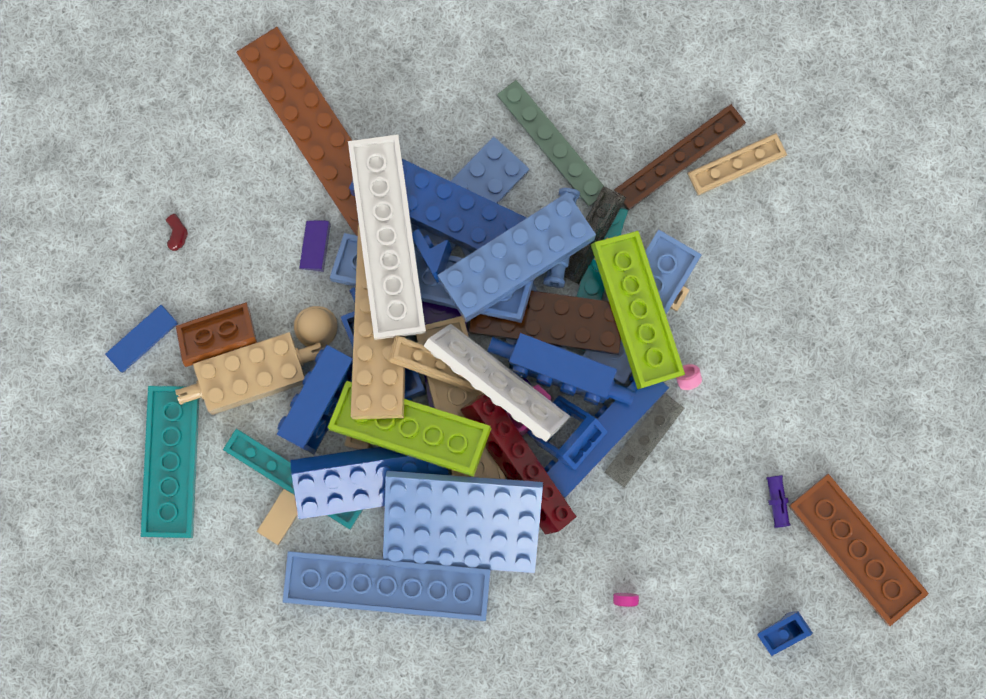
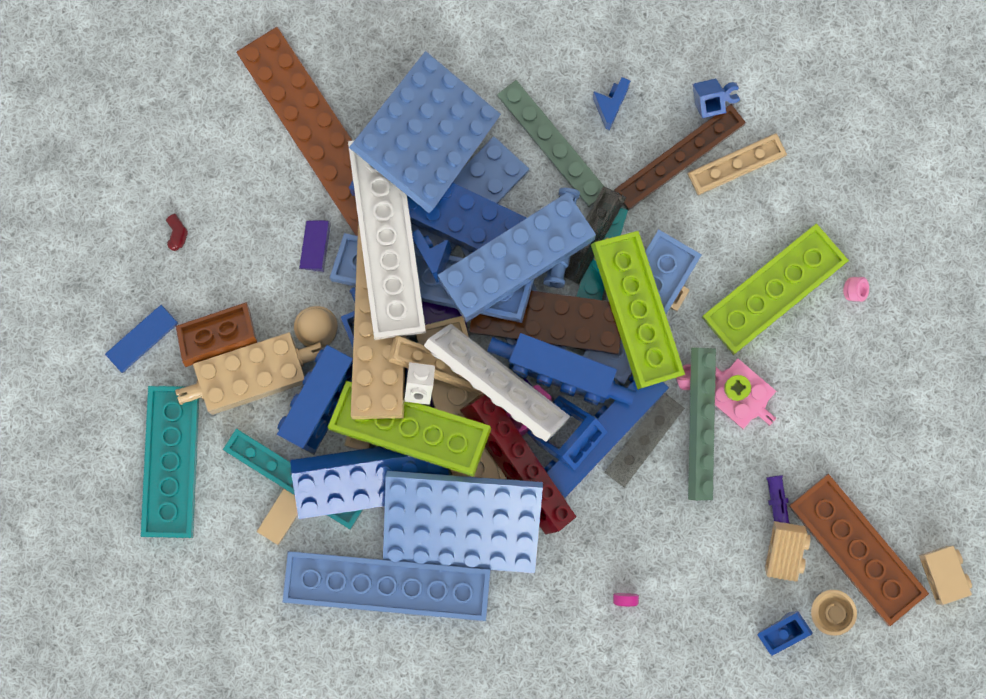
(419, 383): none -> white brick
(425, 132): none -> medium blue plate
(608, 106): none -> blue slope
(702, 424): none -> sand green plate
(711, 97): none -> blue brick
(733, 388): none -> lime wheel
(752, 406): none -> bright pink plate
(775, 289): none -> lime plate
(786, 551): none -> tan brick
(833, 612): none -> tan helmet
(856, 289): none -> bright pink tile
(946, 574): none -> tan brick

